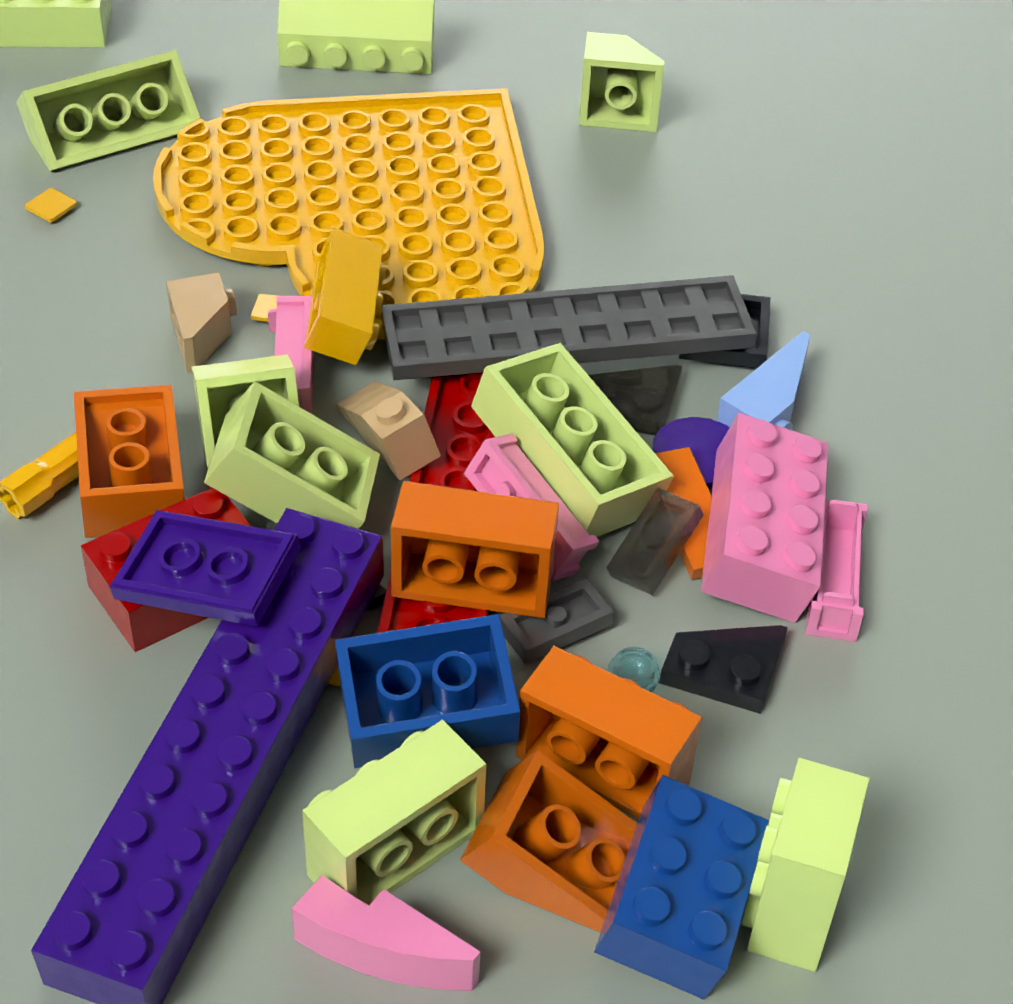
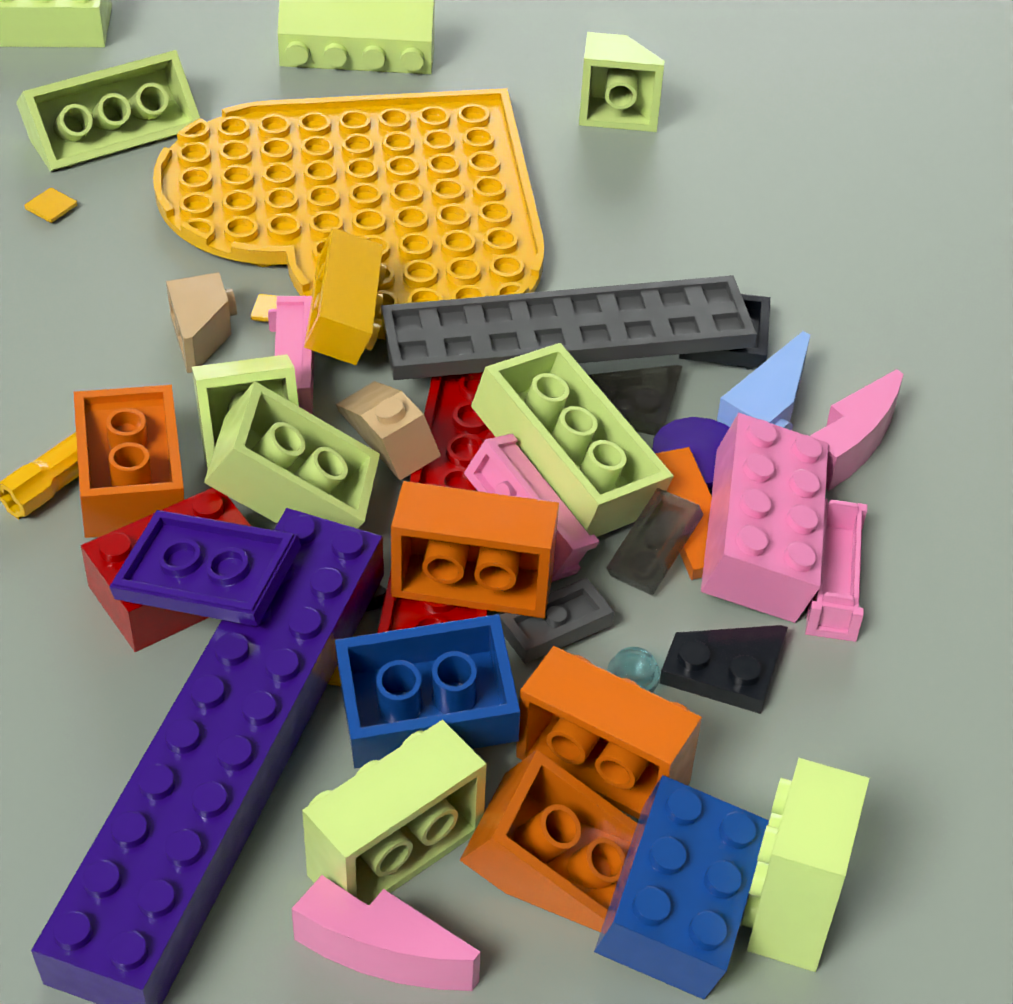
(858, 426): none -> bright pink slope

